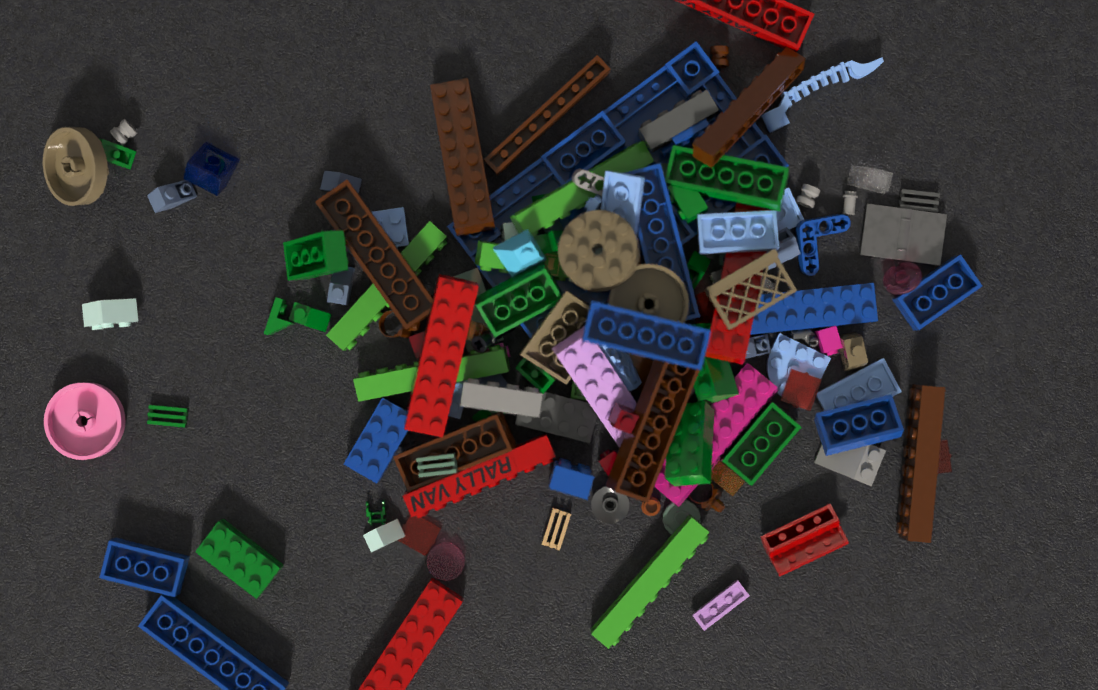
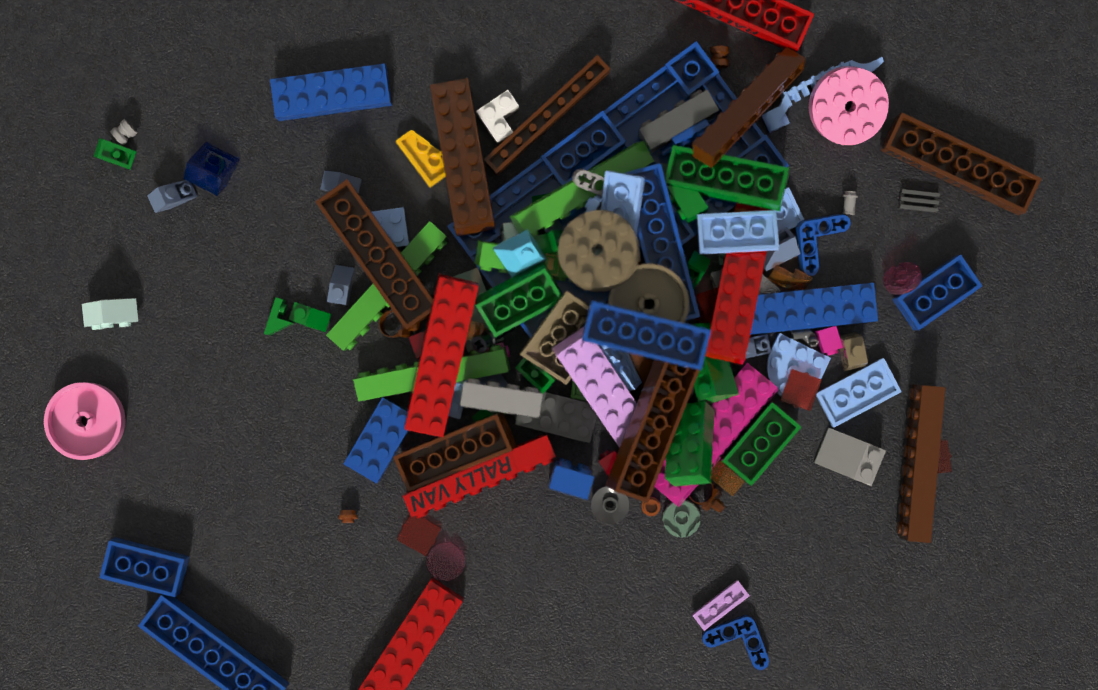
(75, 166): dark tan piece -> none
(151, 414): green tile -> none
(239, 558): green brick -> none
(315, 255): green brick -> none
(331, 92): none -> blue brick
(348, 516): none -> dark orange plate
(369, 514): green piece -> none
(384, 535): light aqua slope -> none
(421, 467): sand green tile -> none
(423, 157): none -> yellow wing
(494, 116): none -> white brick
(551, 544): tan tile -> none
(623, 418): dark red brick -> none
(649, 581): bright green brick -> none
(742, 274): dark tan fence -> none
(745, 633): none -> blue beam
(797, 280): none -> clear orange slope
(804, 540): red brick -> none
(807, 196): light grey wheel -> none
(858, 425): blue brick -> none
(867, 108): none -> bright pink piece
(870, 179): clear slope -> none
(903, 234): flat silver piece -> none
(960, 164): none -> reddish brown brick

